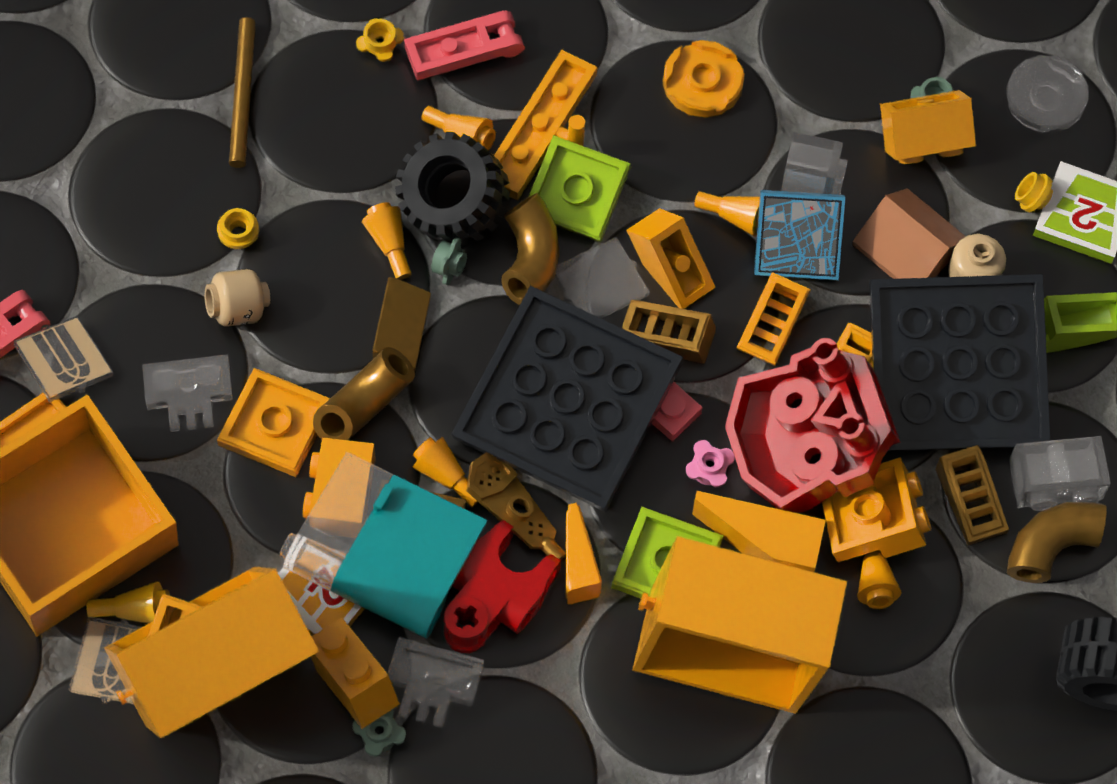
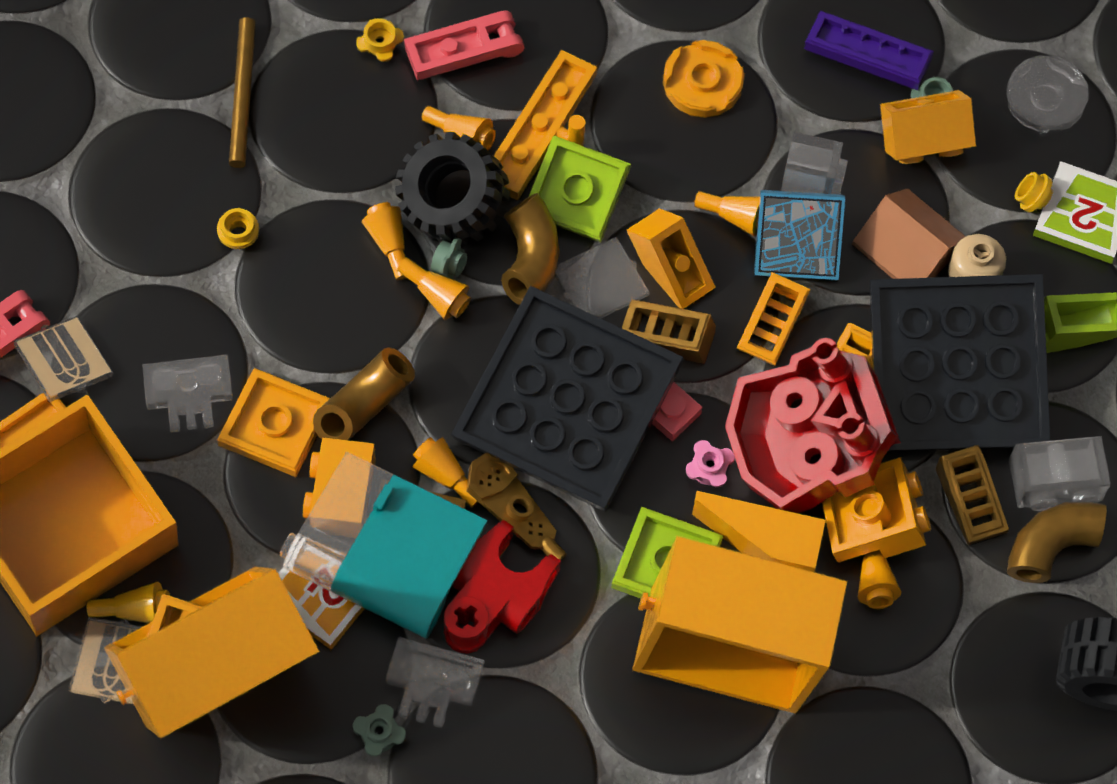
(236, 297): tan head -> none
(353, 673): light orange brick -> none
(402, 319): pearl gold slope -> none
(443, 293): none -> light orange cone
(582, 572): light orange slope -> none
(869, 50): none -> dark purple plate

